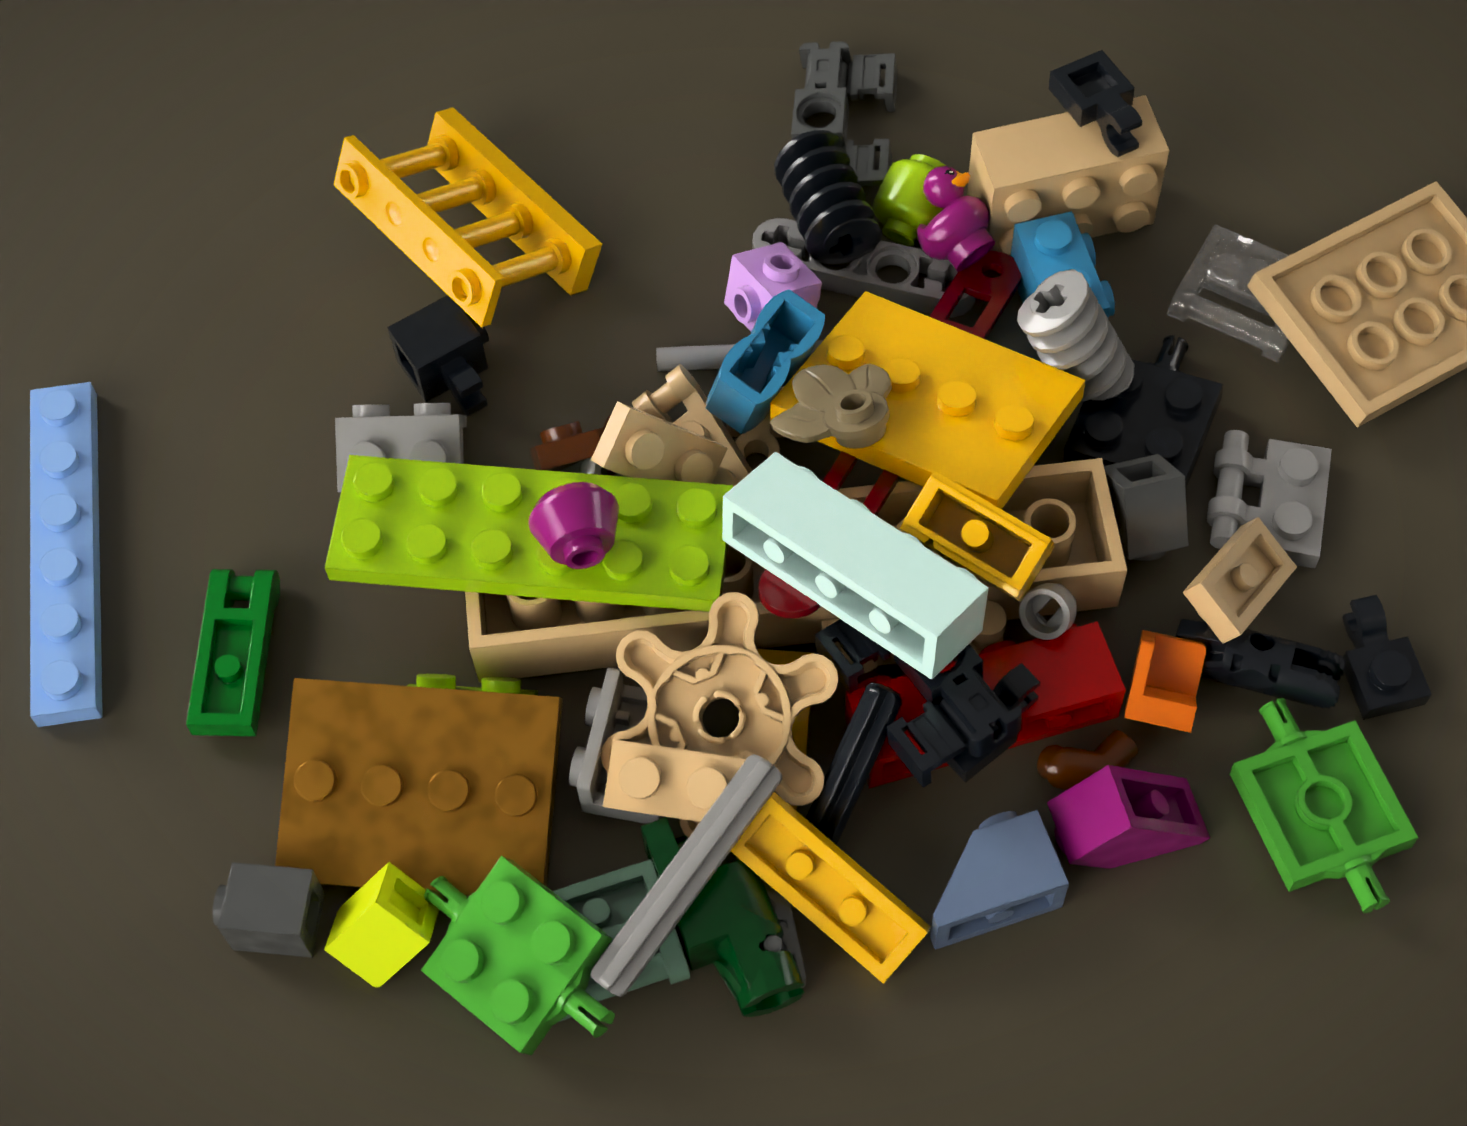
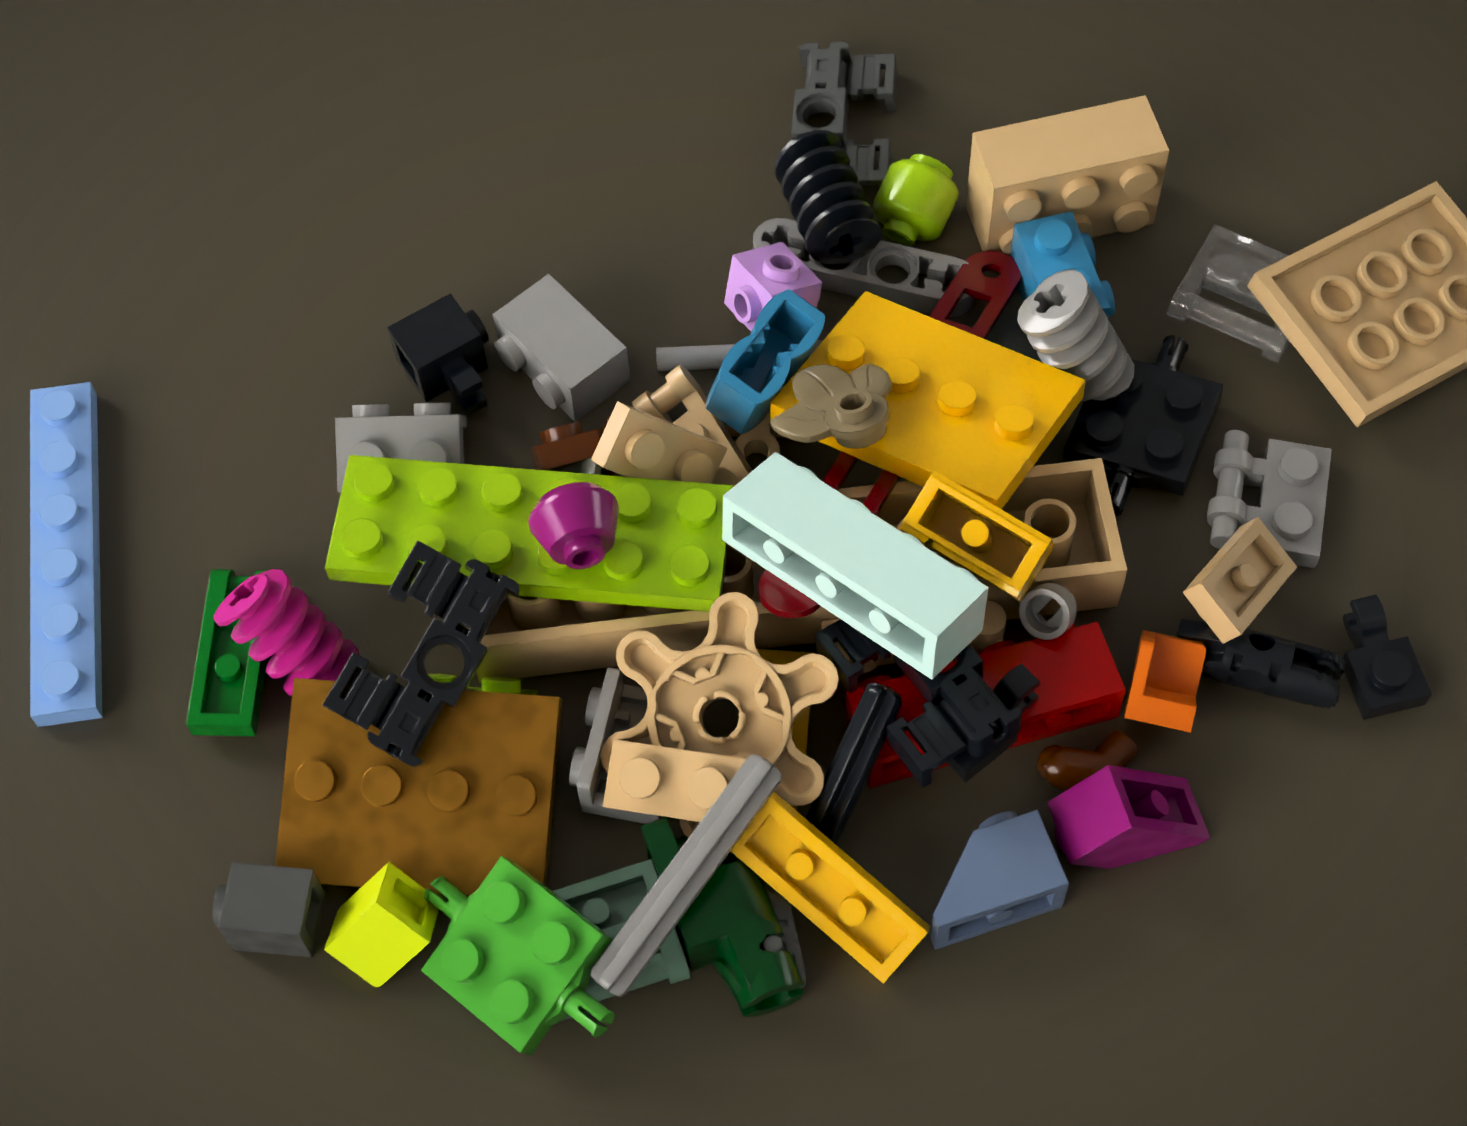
(284, 628): none -> dark pink piece
(410, 711): none -> black piece
(496, 187): yellow fence -> none
(560, 348): none -> light grey brick
(959, 229): magenta animal -> none
(1099, 92): black plate -> none
(1148, 506): dark grey brick -> none
(1323, 805): bright green plate -> none

